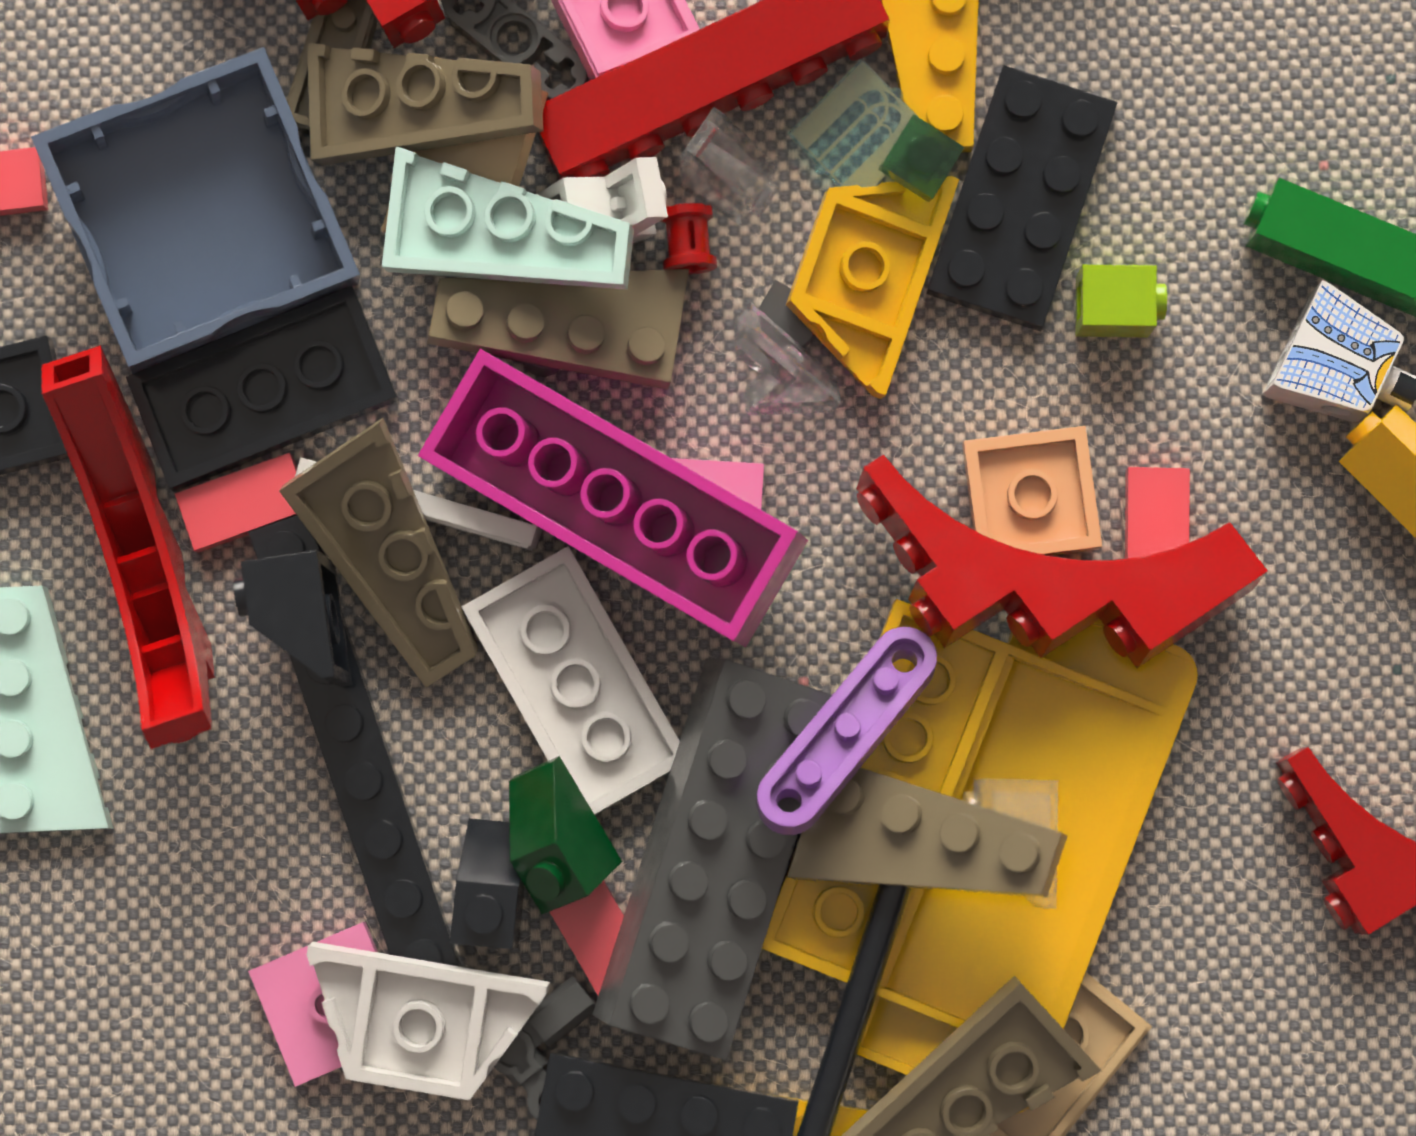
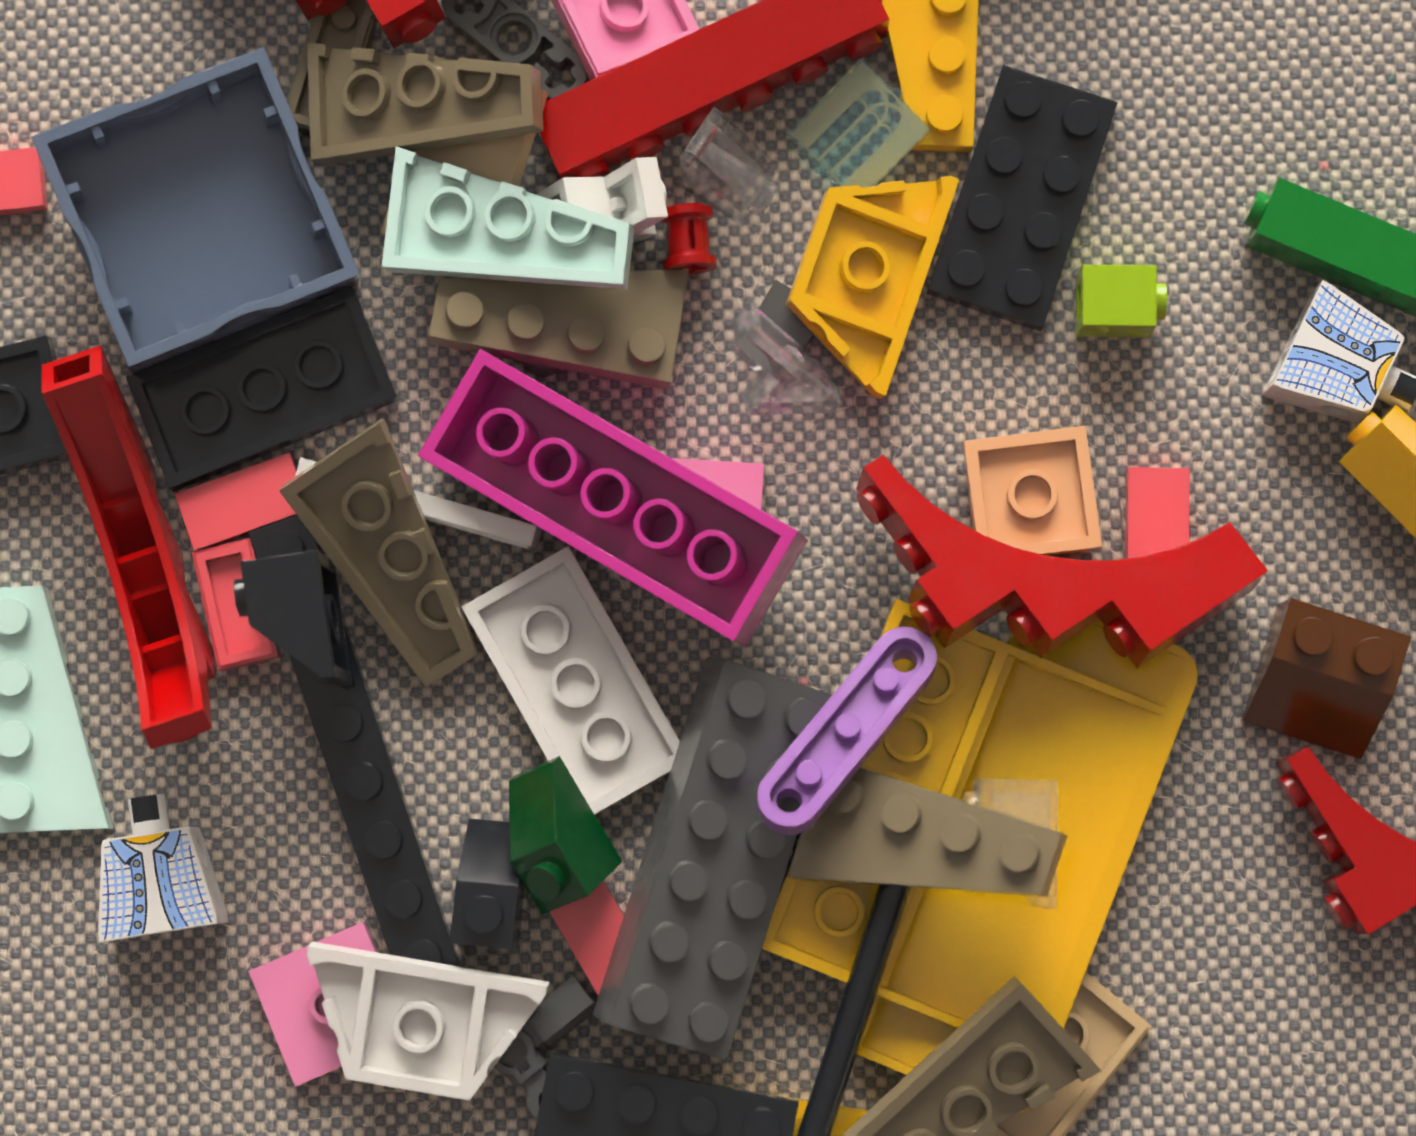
(156, 877): none -> torso
(231, 636): none -> coral tile
(921, 158): clear green plate -> none
(1325, 677): none -> reddish brown slope

